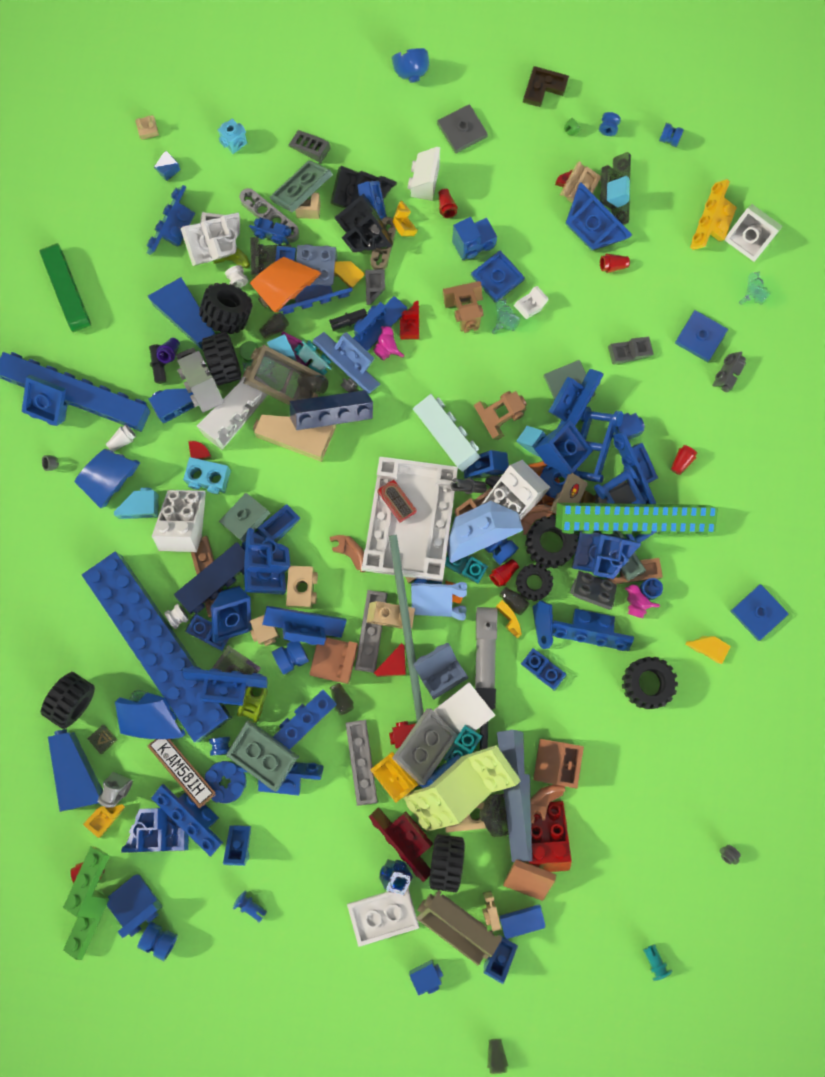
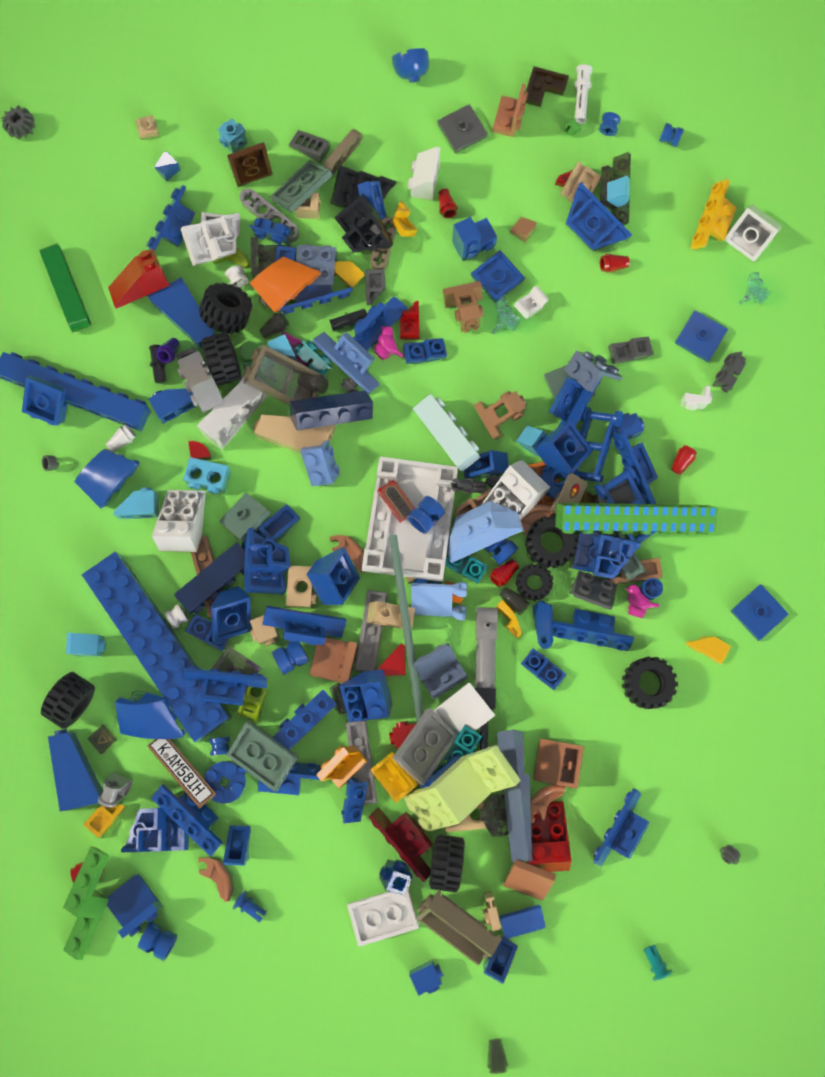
(18, 122): none -> dark grey gear
(85, 645): none -> medium azure slope
(138, 279): none -> red slope
(218, 873): none -> nougat piece
(250, 164): none -> reddish brown slope
(320, 464): none -> medium blue bracket
(333, 577): none -> blue slope
(342, 766): none -> light orange bracket
(343, 151): none -> dark tan beam
(354, 803): none -> blue hinge
(367, 696): none -> blue slope
(424, 351): none -> blue slope
(427, 513): none -> blue wheel
(510, 114): none -> nougat bracket
(523, 228): none -> medium nougat slope
(582, 86): none -> white pin
(589, 369): none -> sand blue bracket
(625, 832): none -> blue bracket
(695, 402): none -> white bracket

